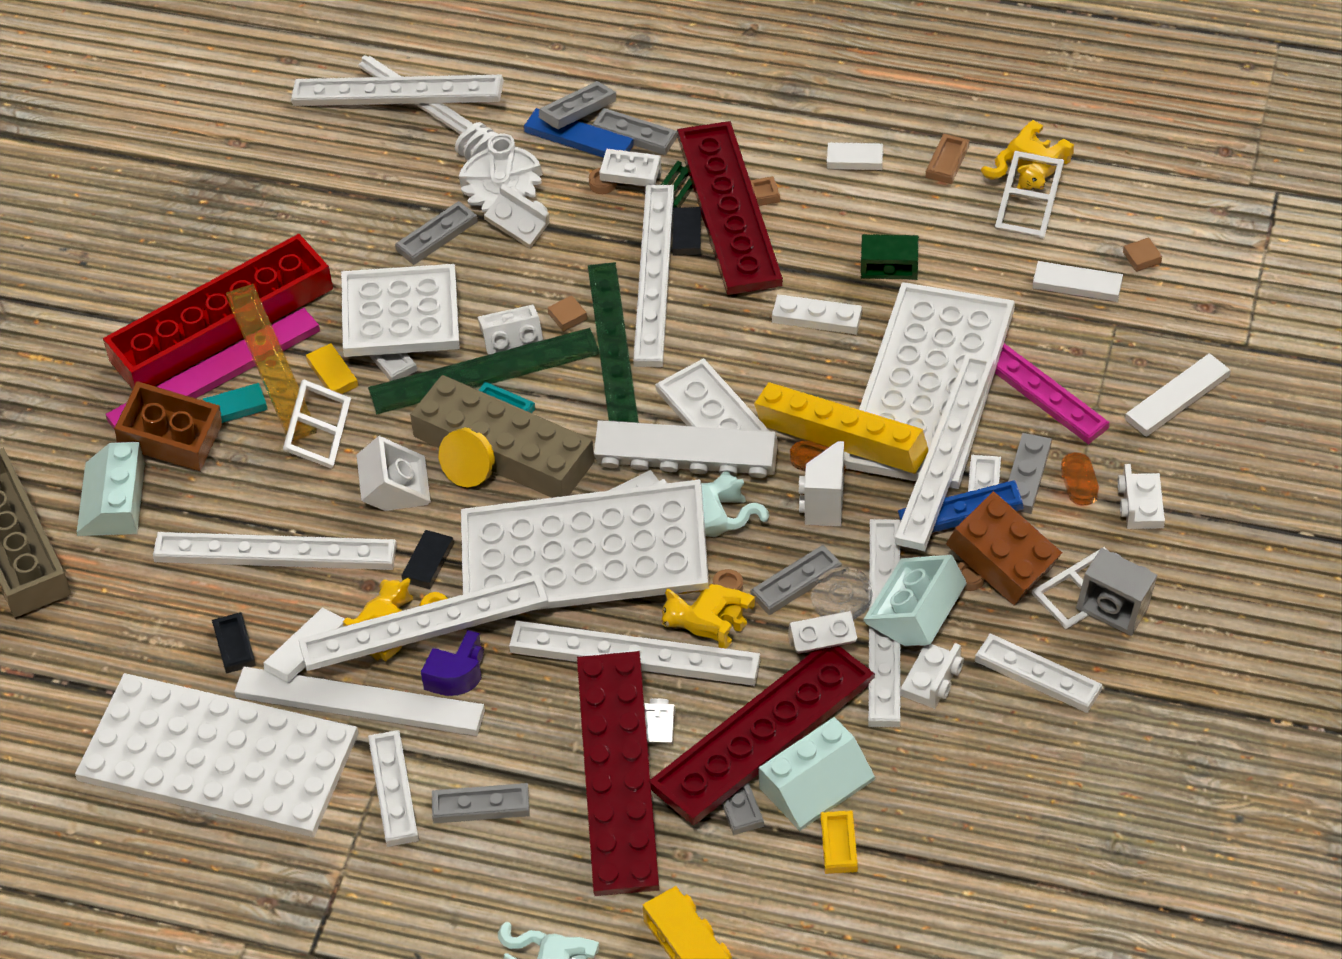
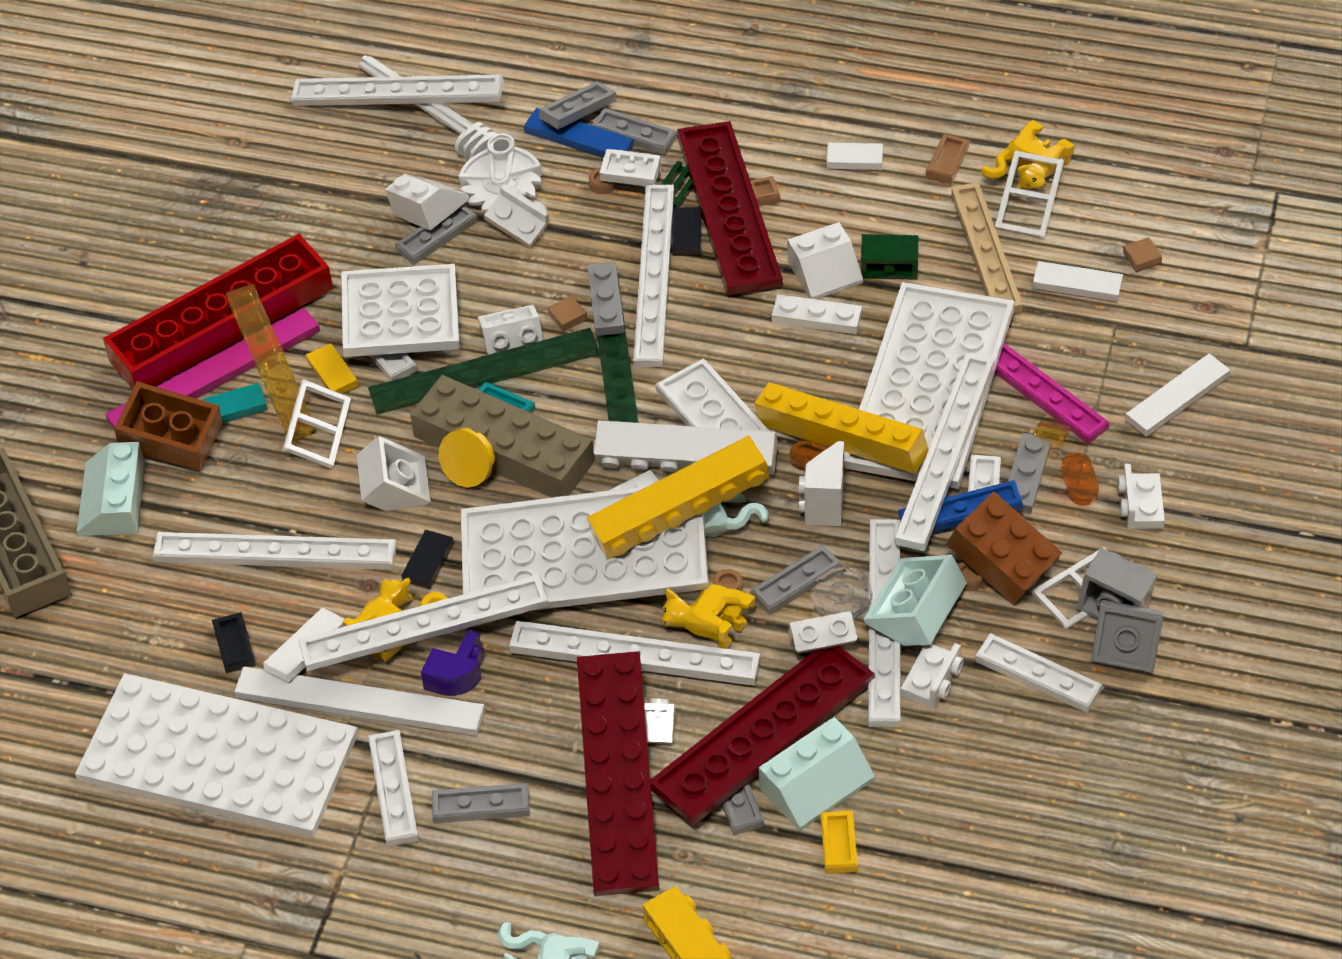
(423, 200): none -> white slope
(605, 298): none -> light grey plate
(678, 497): none -> yellow brick
(824, 261): none -> white slope
(985, 243): none -> tan plate
(1052, 431): none -> clear yellow tile
(1127, 636): none -> light grey tile

